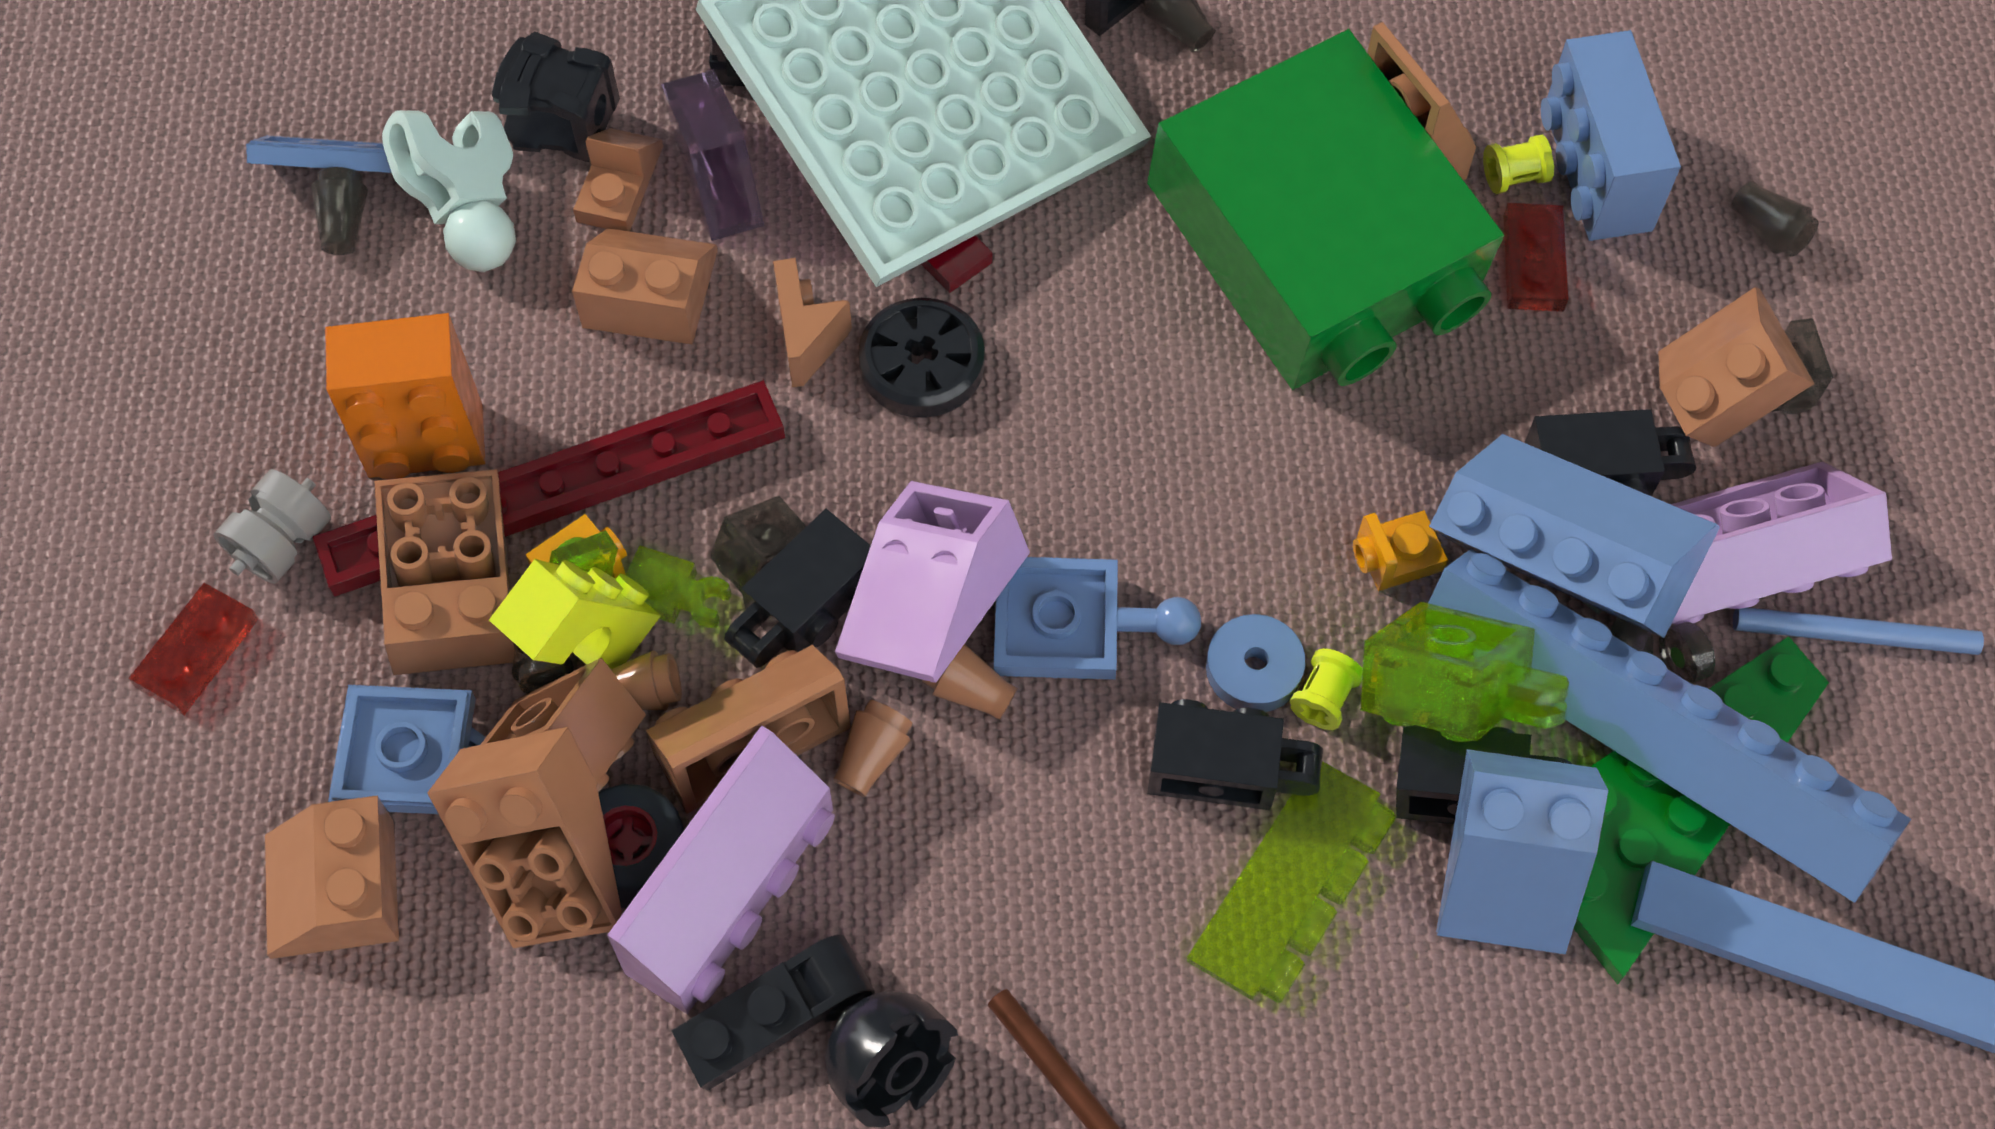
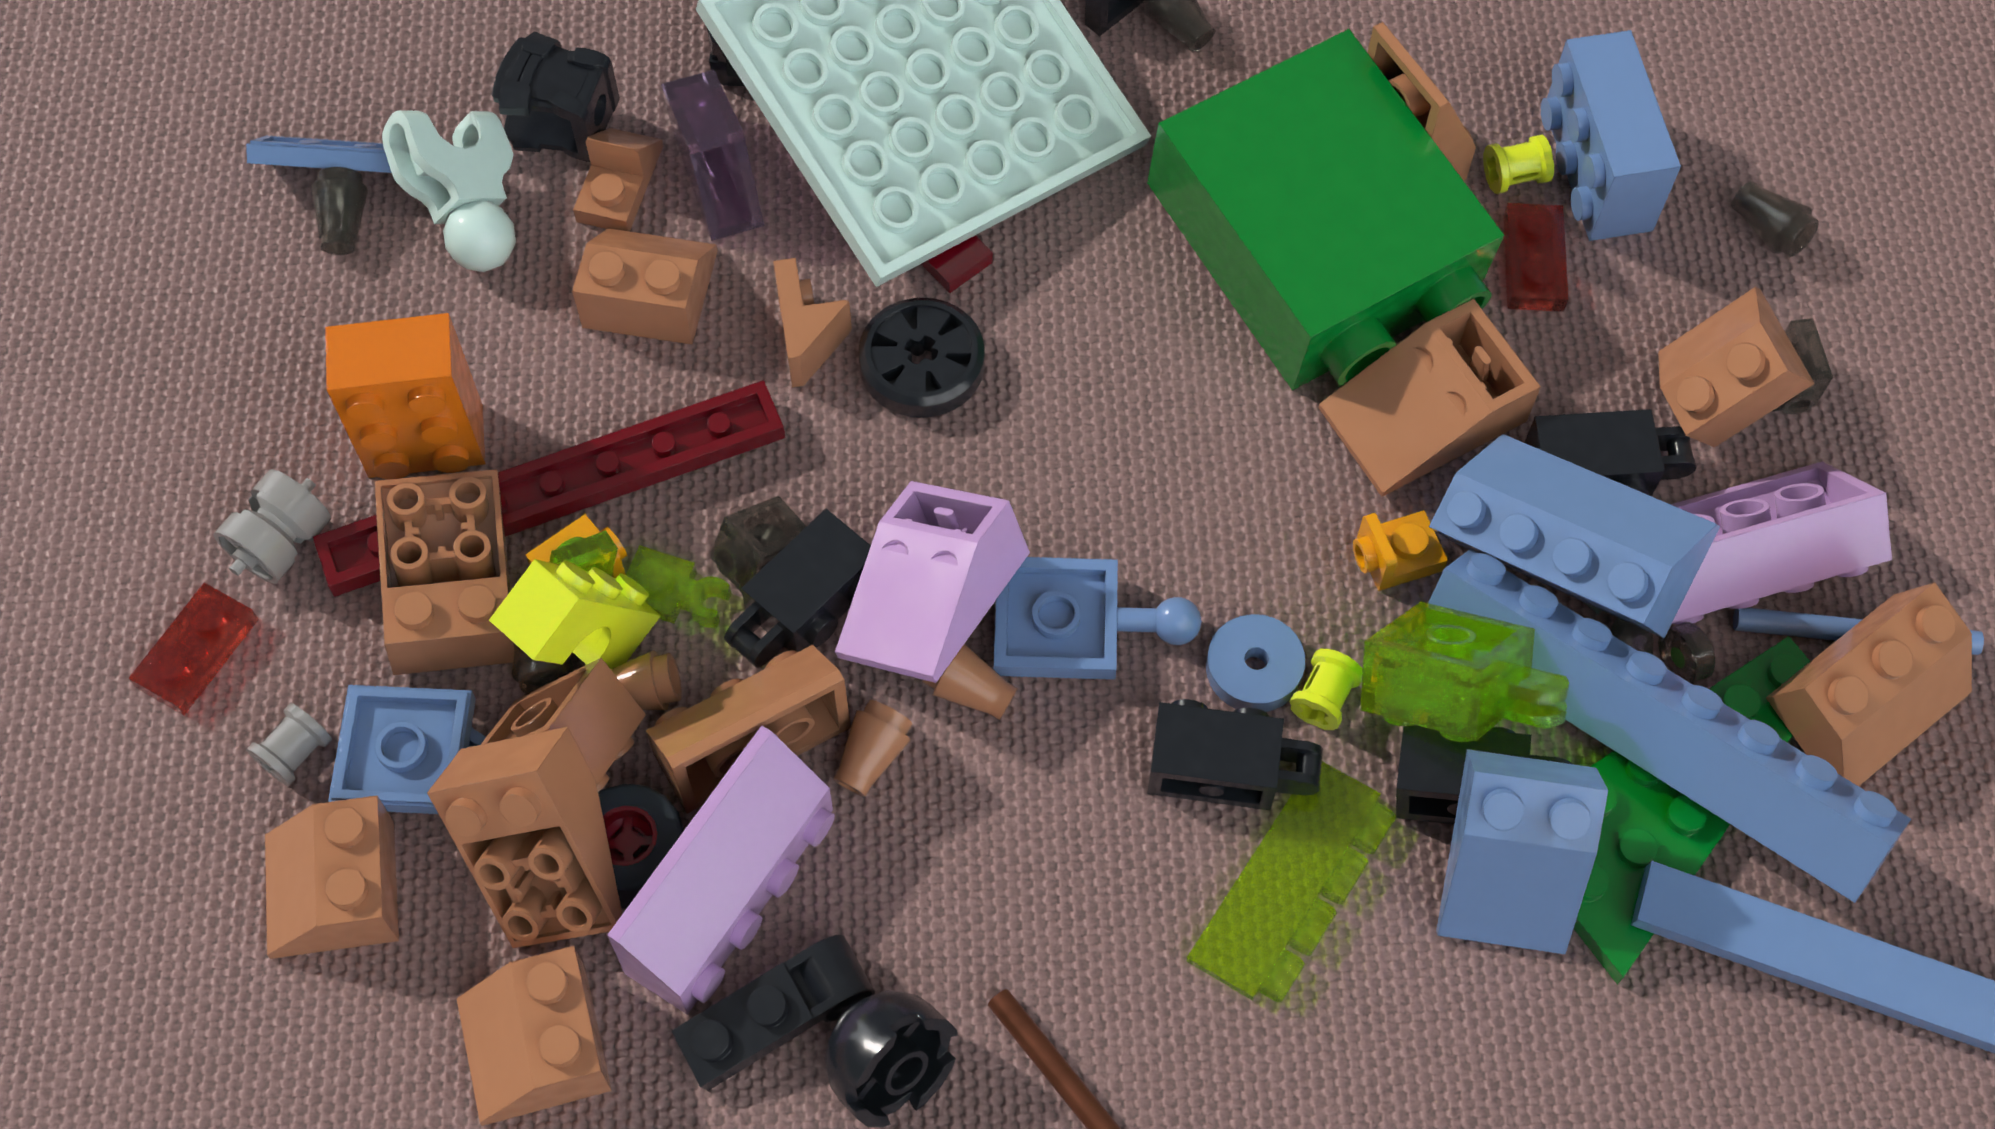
(289, 744): none -> light grey bush
(532, 1037): none -> nougat slope
(1432, 398): none -> nougat slope
(1880, 683): none -> nougat slope

